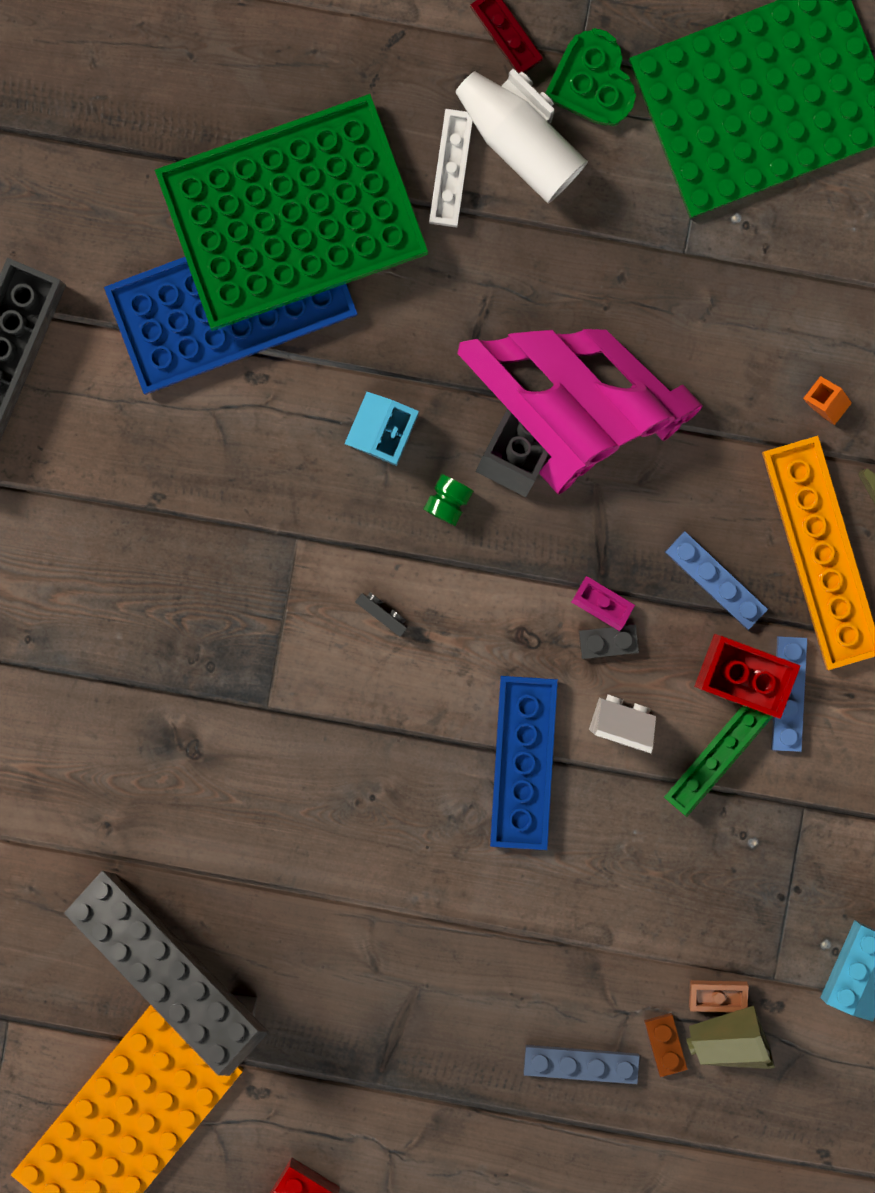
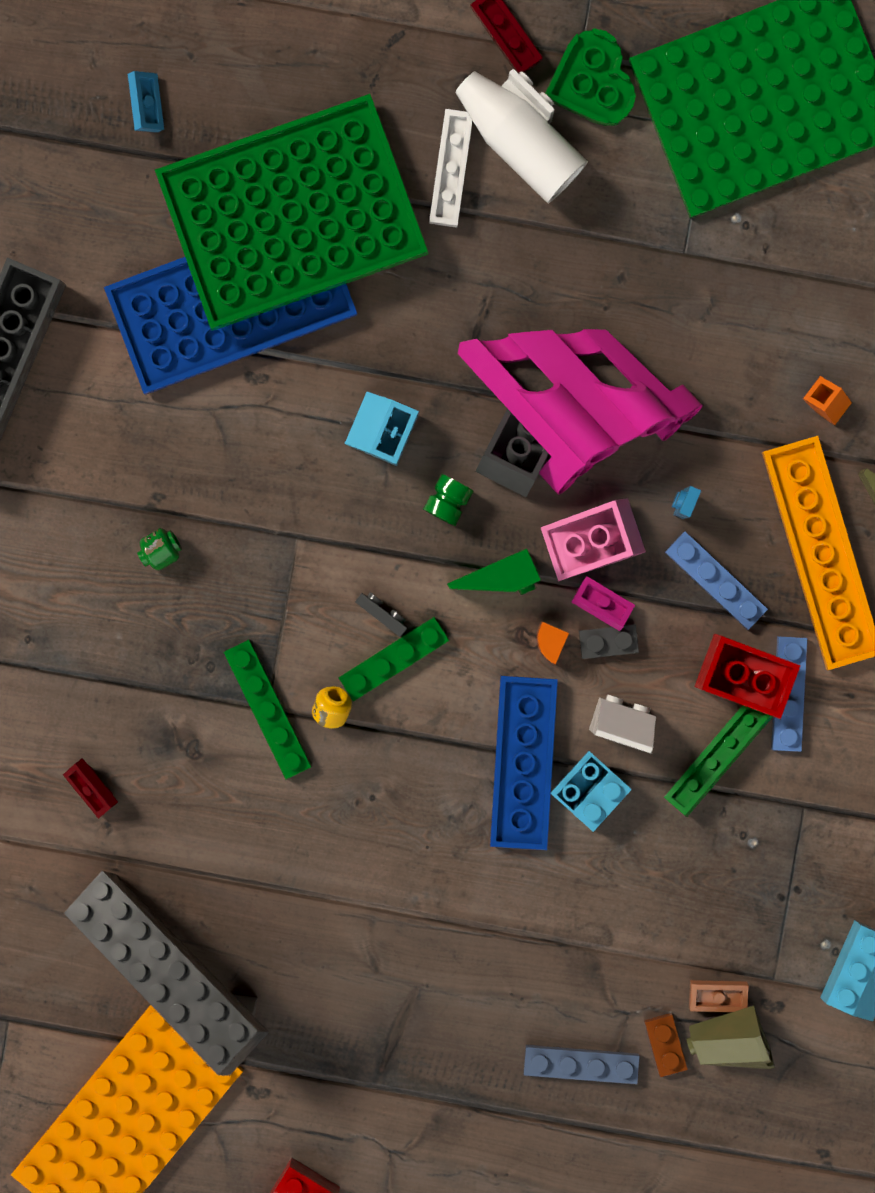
(90, 788): none -> dark red plate
(145, 101): none -> dark azure plate
(159, 549): none -> green head
(267, 709): none -> green plate
(331, 707): none -> yellow head
(393, 659): none -> green plate
(506, 575): none -> green slope
(550, 641): none -> orange brick
(591, 791): none -> medium azure slope
(593, 539): none -> bright pink slope
(685, 502): none -> dark azure plate

